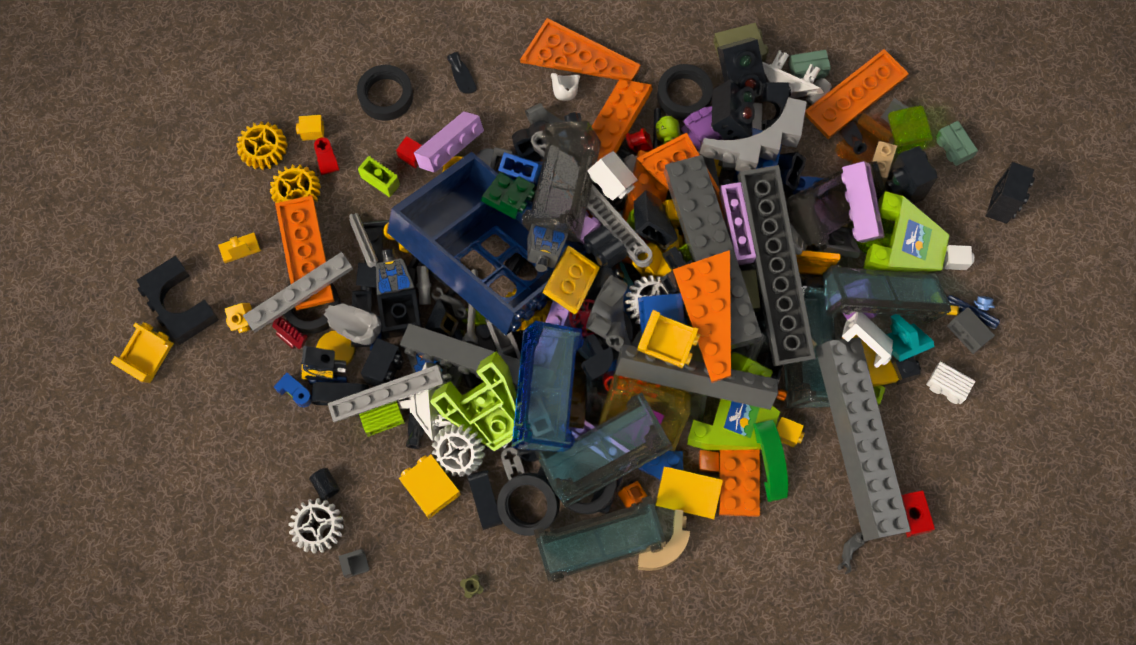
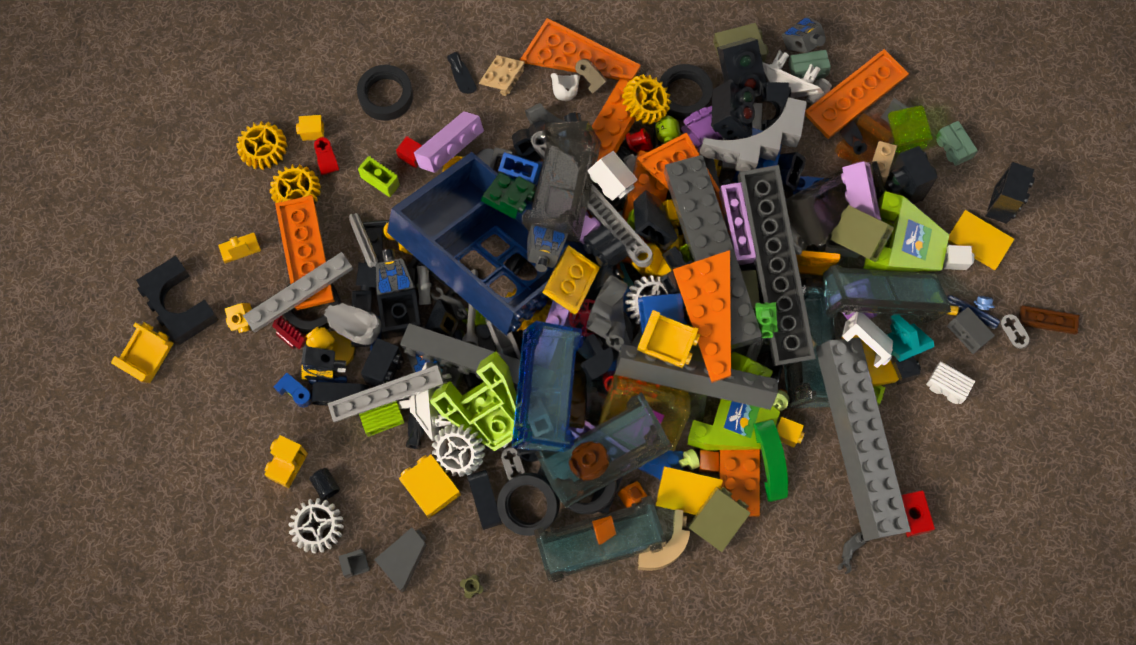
(286, 461): none -> yellow brick
(320, 338): none -> yellow head
(402, 558): none -> dark grey slope
(503, 74): none -> tan hinge
(589, 460): none -> reddish brown tile
(591, 73): none -> dark tan leg
(604, 529): none -> orange slope
(637, 92): none -> yellow gear
(690, 460): none -> yellowish green tile
(719, 518): none -> olive brick
(767, 318): none -> bright green hips
(781, 401): none -> yellowish green tile
(804, 36): none -> dark grey torso
(861, 233): none -> olive brick
(985, 240): none -> yellow tile
(1011, 334): none -> light grey beam
(1049, 319): none -> reddish brown tile

